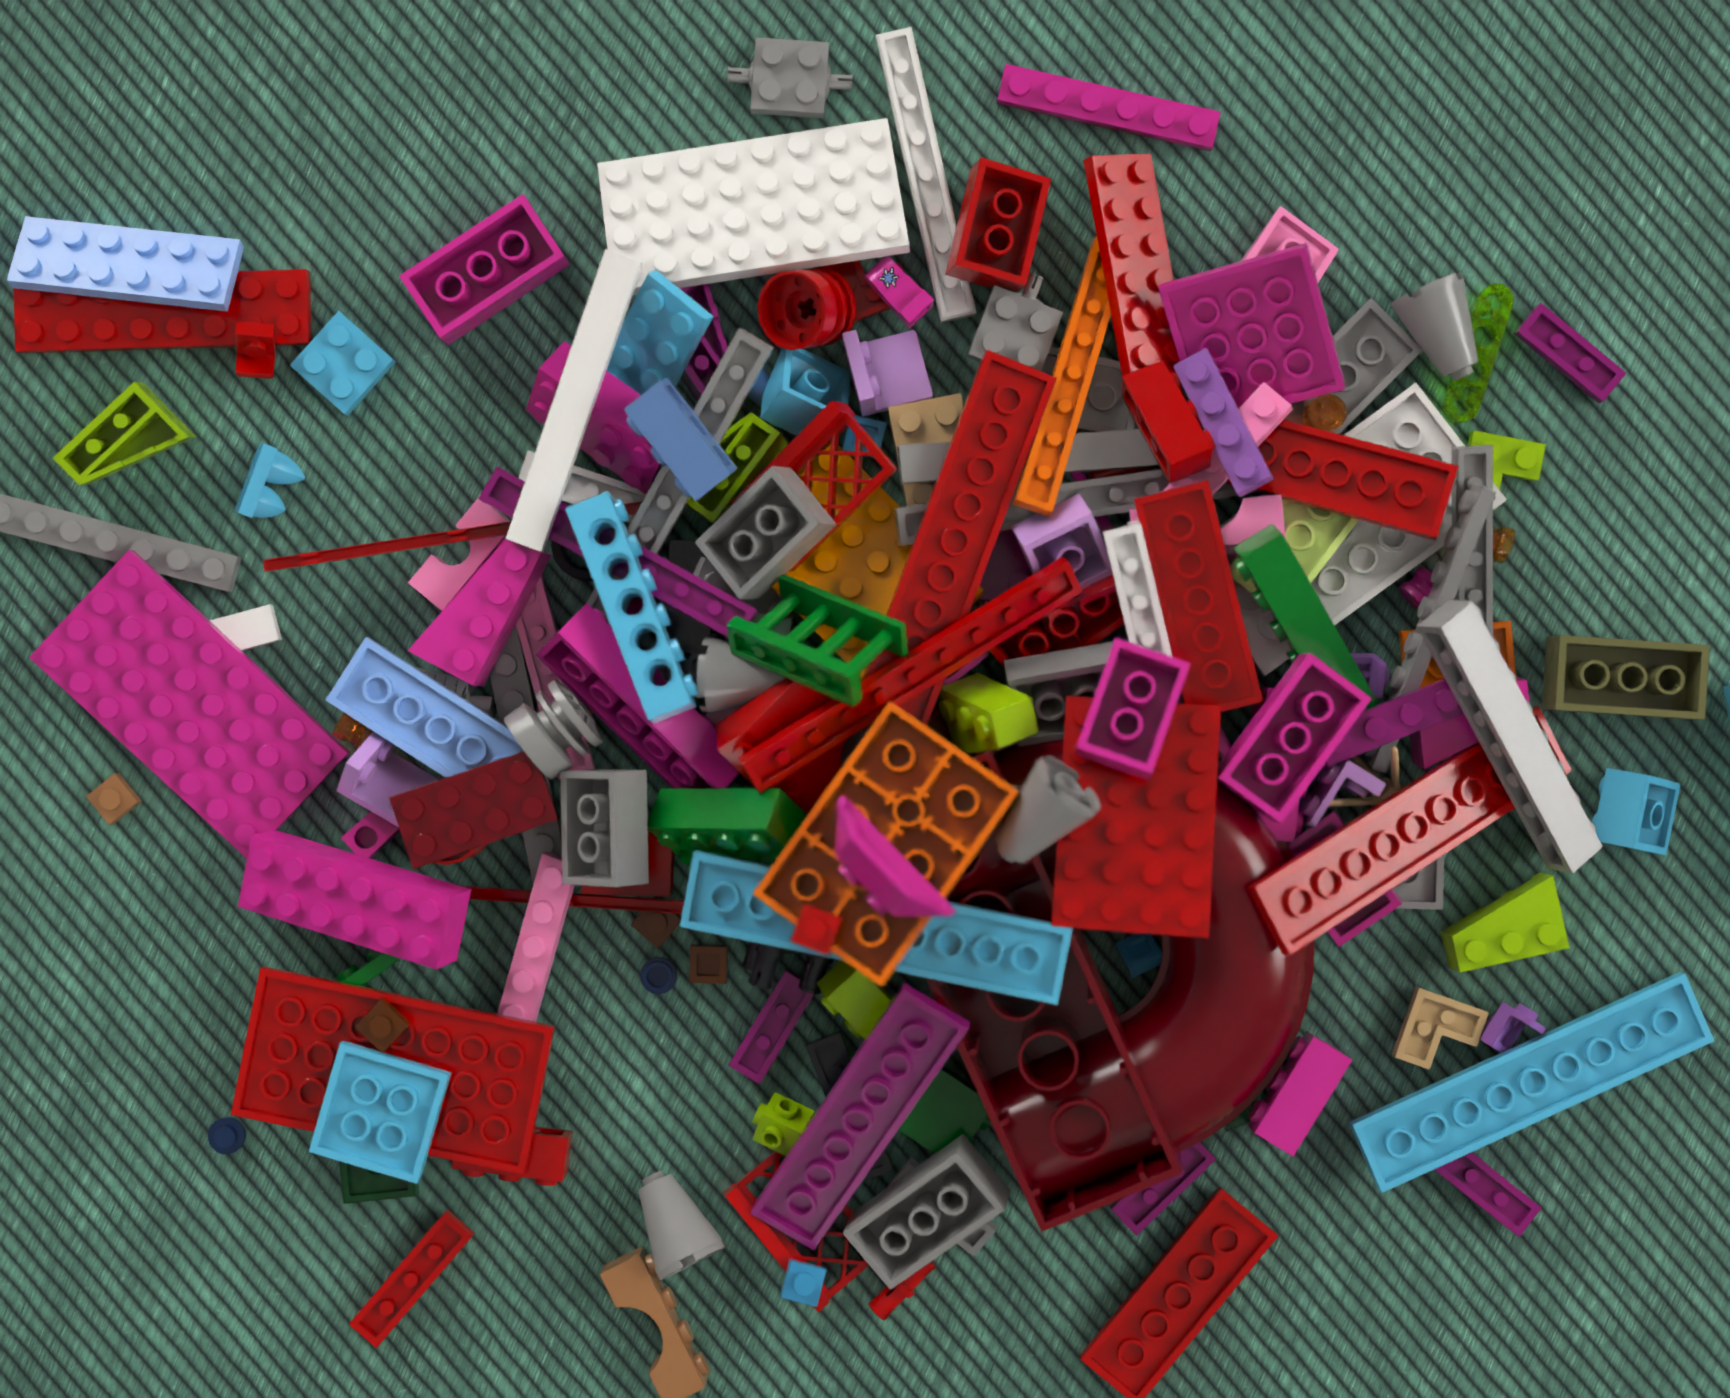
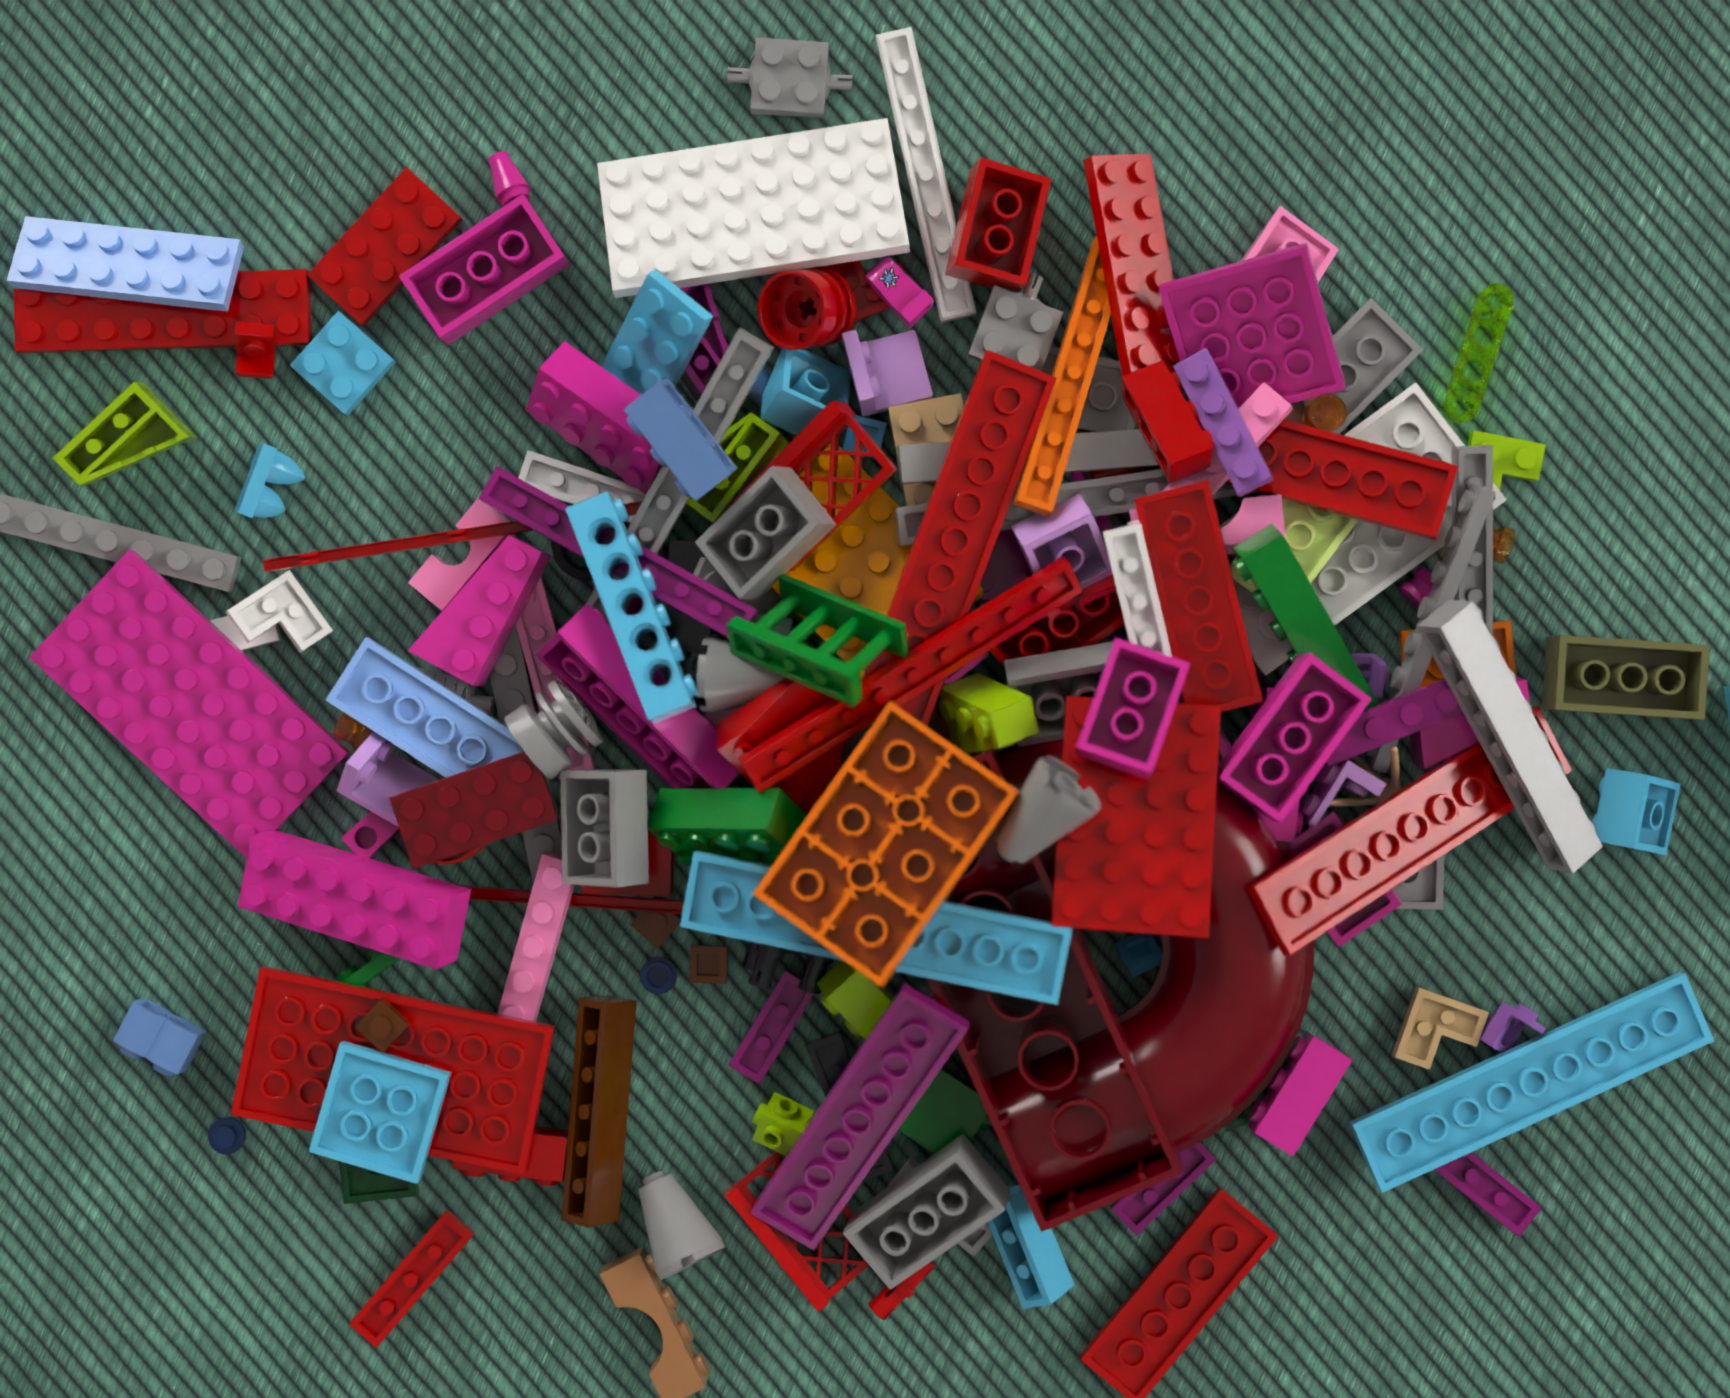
(114, 798): medium nougat plate -> none
(159, 1037): none -> medium blue brick
(282, 603): none -> white plate
(382, 244): none -> red plate
(507, 179): none -> dark pink cone
(574, 400): white tile -> none
(598, 1110): none -> reddish brown brick
(803, 1282): dark azure plate -> none
(816, 929): red plate -> none
(883, 869): dark pink wedge -> none
(1029, 1254): none -> medium azure brick
(1108, 107): dark pink plate -> none
(1441, 324): light grey cone -> none
(1509, 929): lime wedge -> none
(1570, 353): magenta plate -> none

